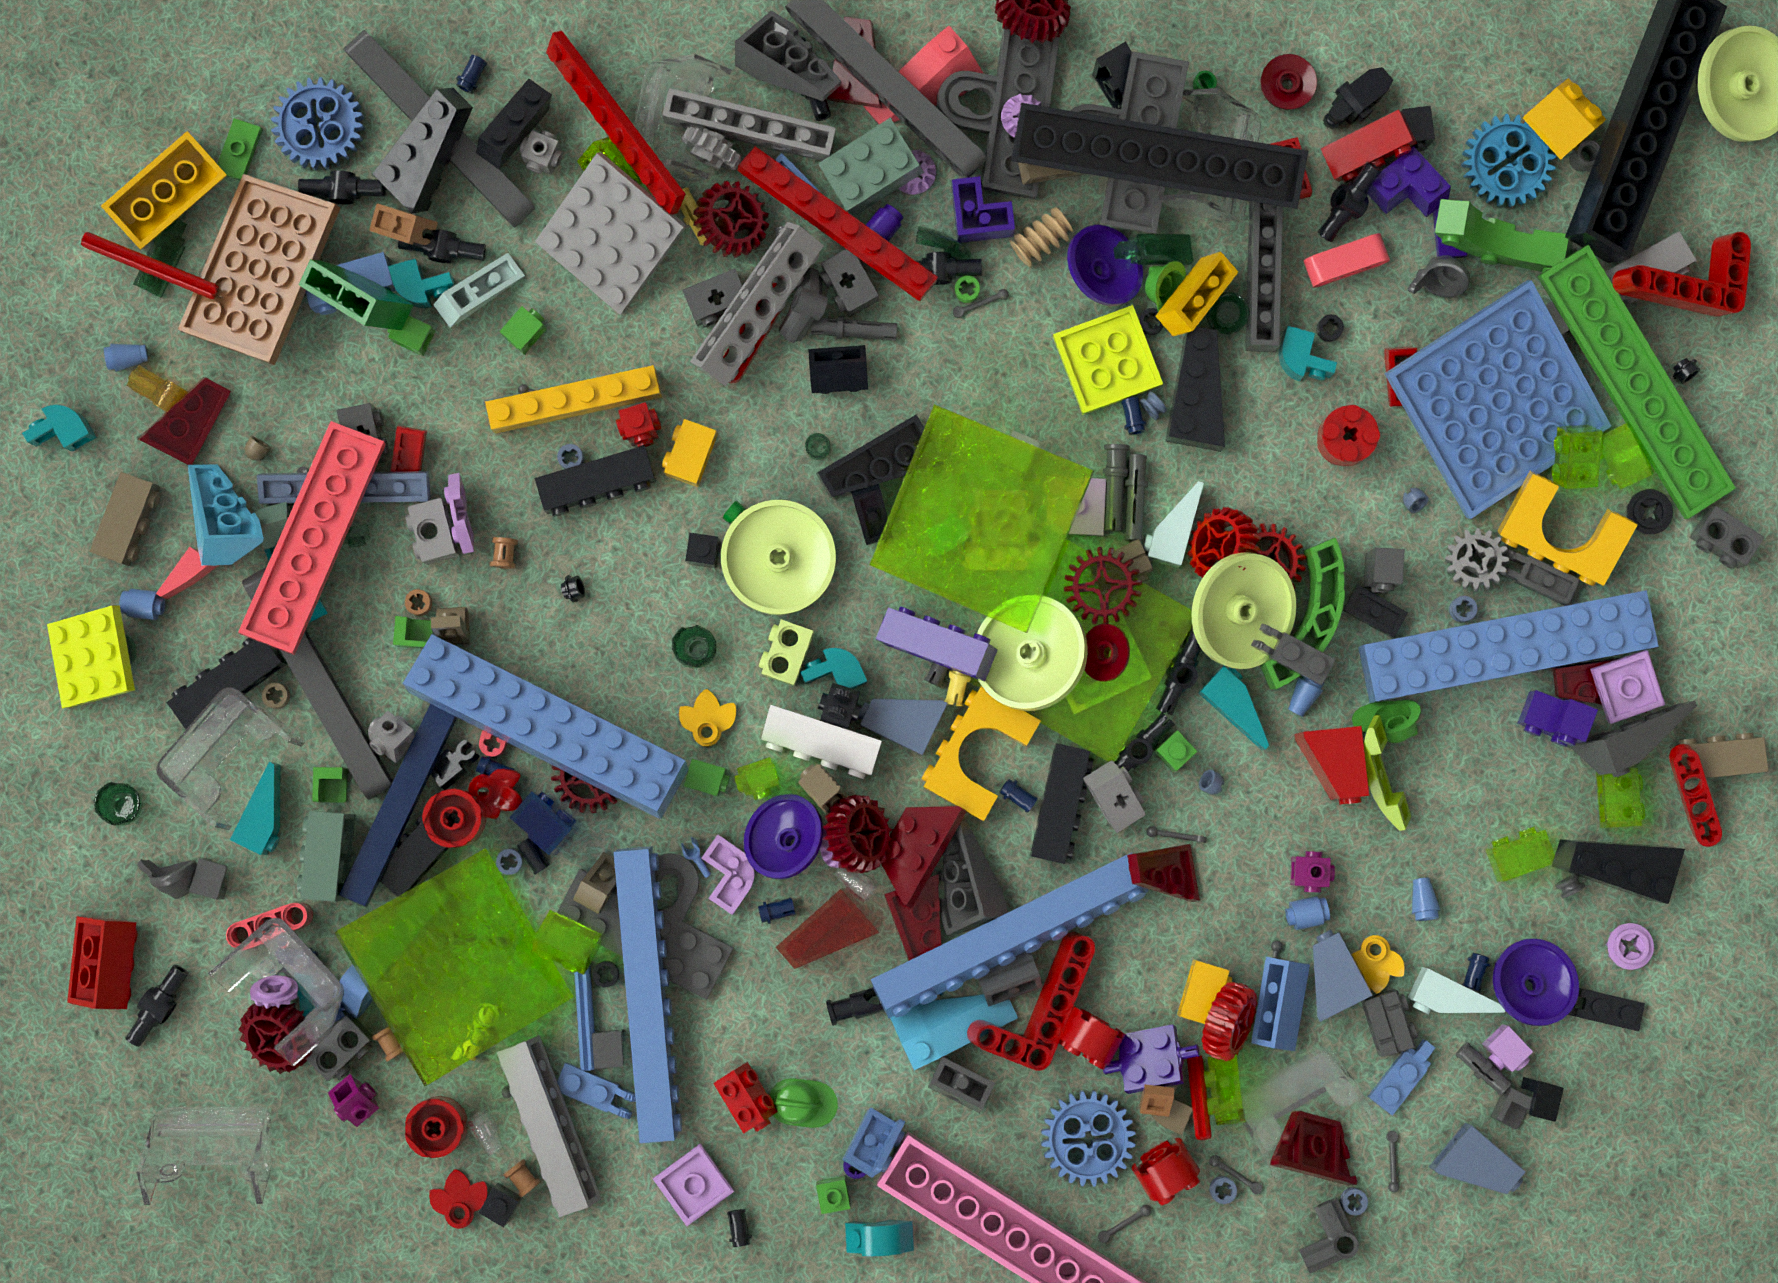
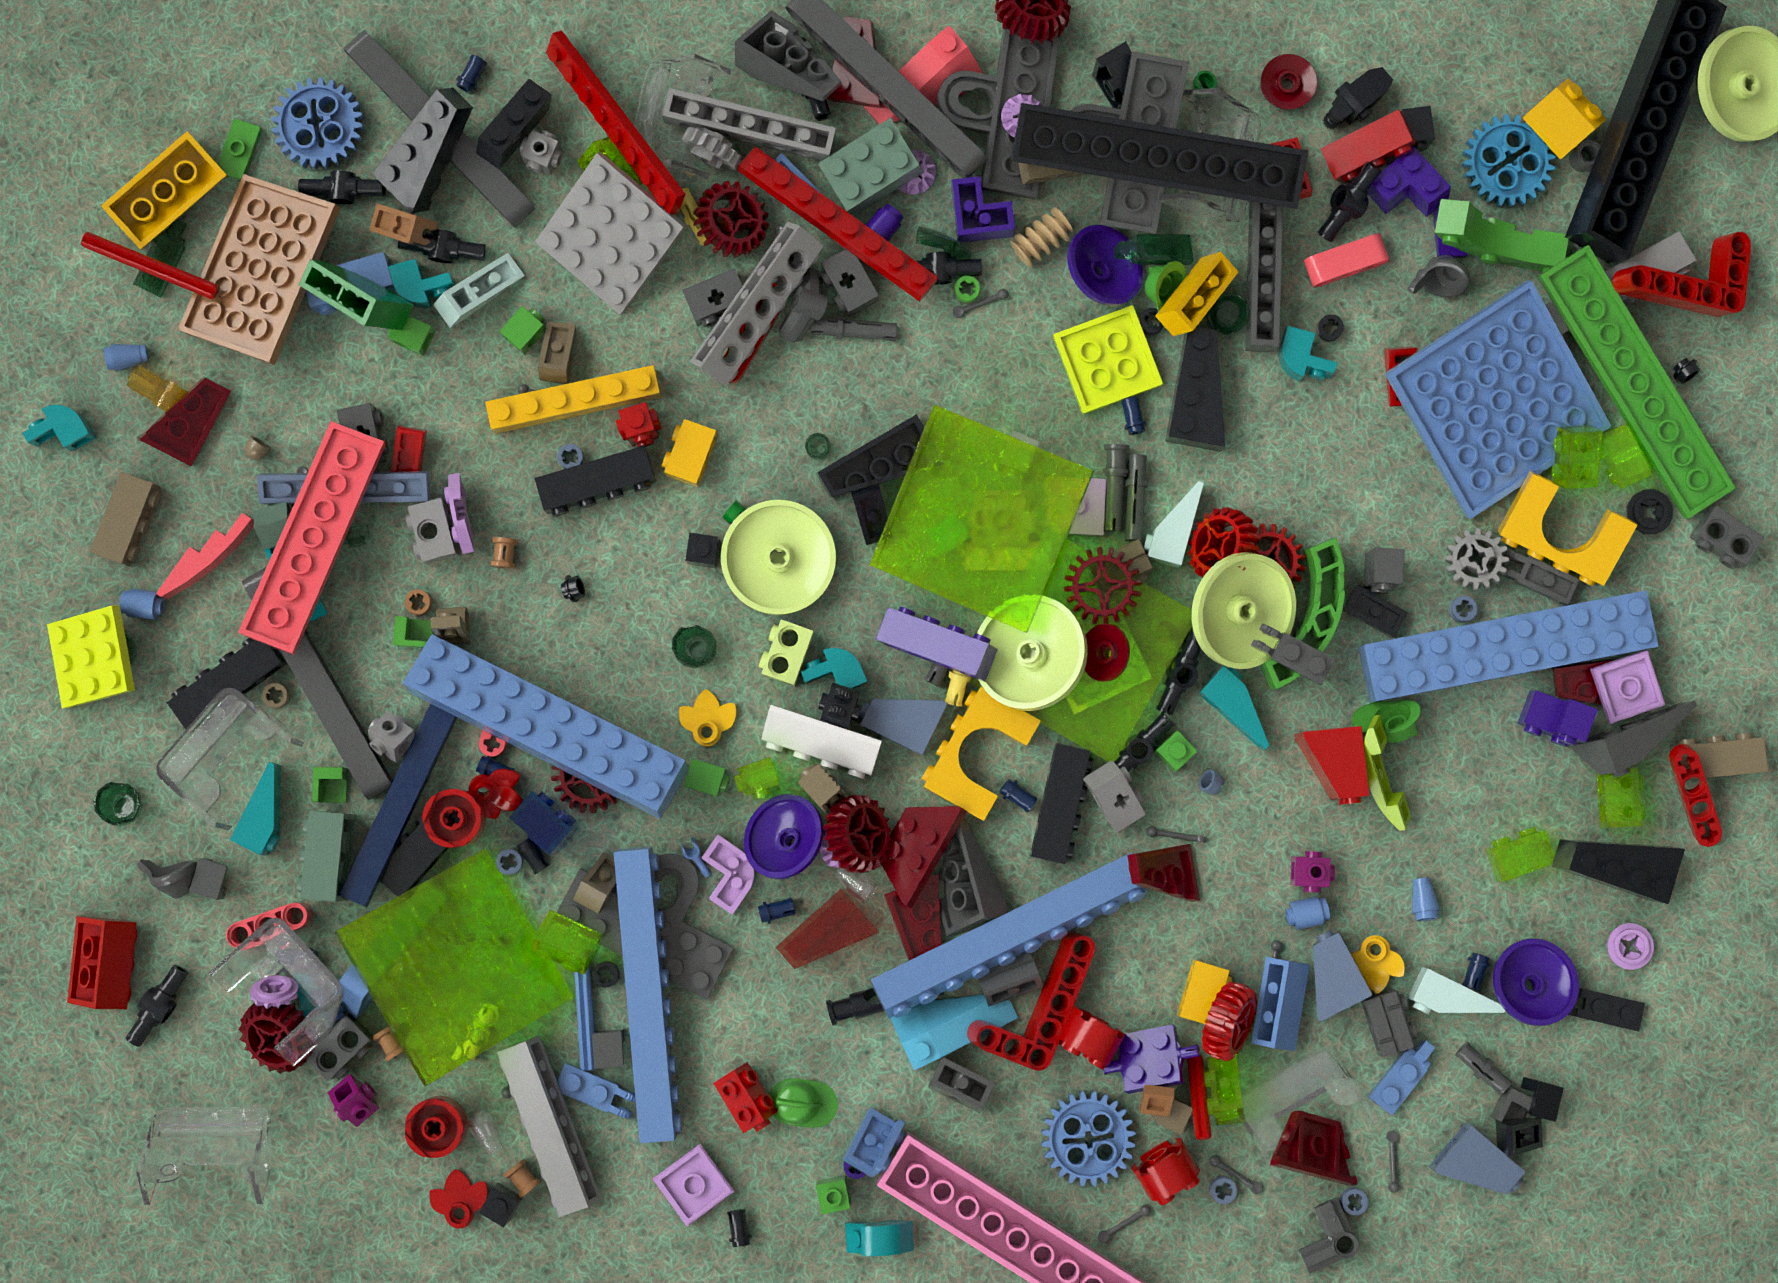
(221, 518): medium azure wedge -> none
(450, 765): black plate -> none
(556, 352): none -> dark tan plate
(838, 369): black brick -> none
(1153, 405): sand blue bush -> none
(1304, 695): medium blue cone -> none
(1341, 421): red brick -> none
(1415, 500): sand blue hinge -> none
(1507, 1049): lavender brick -> none
(1519, 1135): none -> black slope
(1569, 886): dark grey bush -> none

